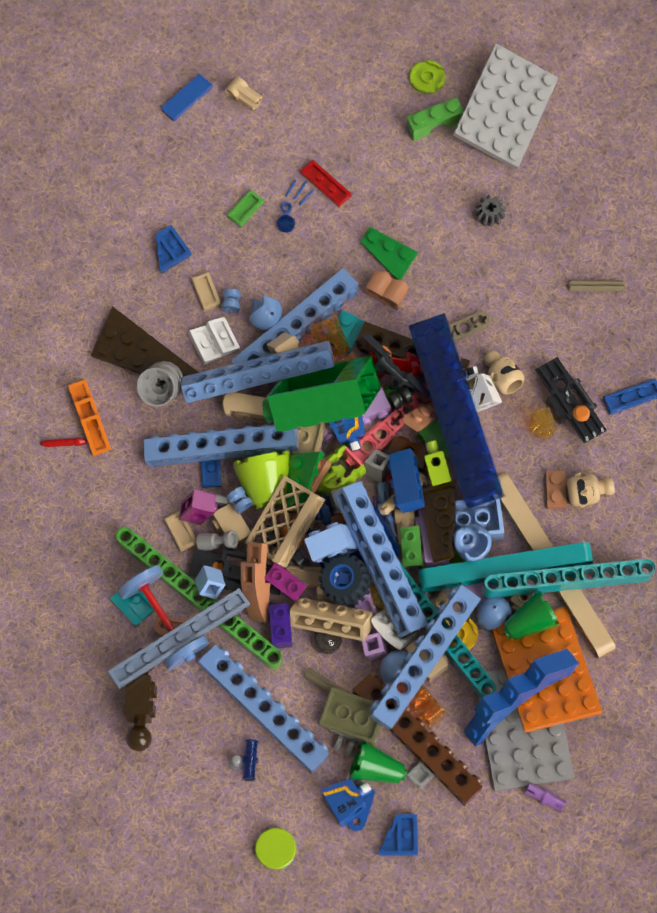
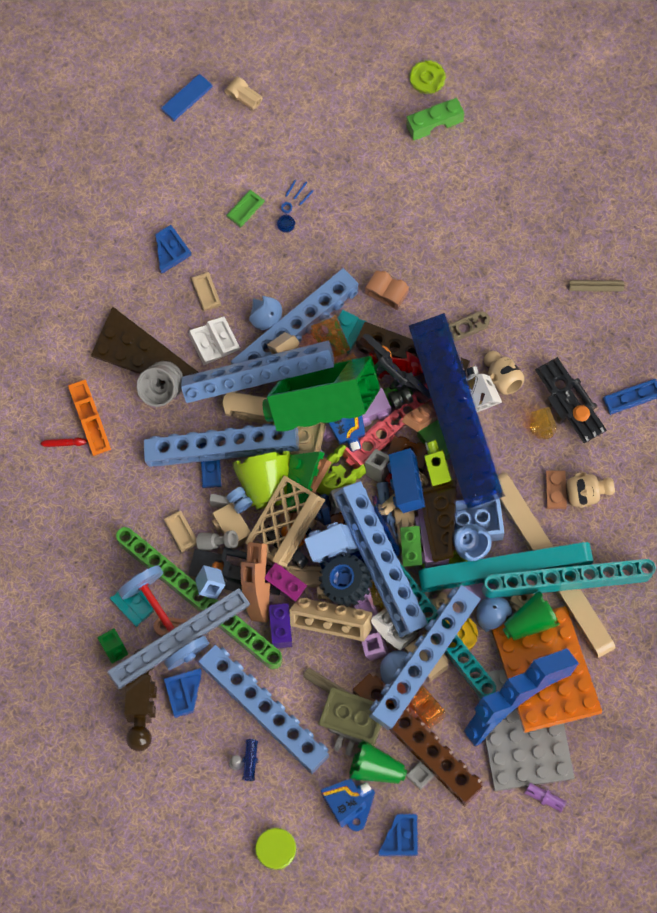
(113, 646): none -> green bracket
(183, 692): none -> blue wing
(198, 507): magenta brick -> none
(231, 300): medium blue wheel -> none
(325, 183): red tile -> none
(325, 643): clear smoke hair -> none
(389, 252): green wing -> none
(483, 213): dark grey gear -> none
(505, 106): light grey plate -> none

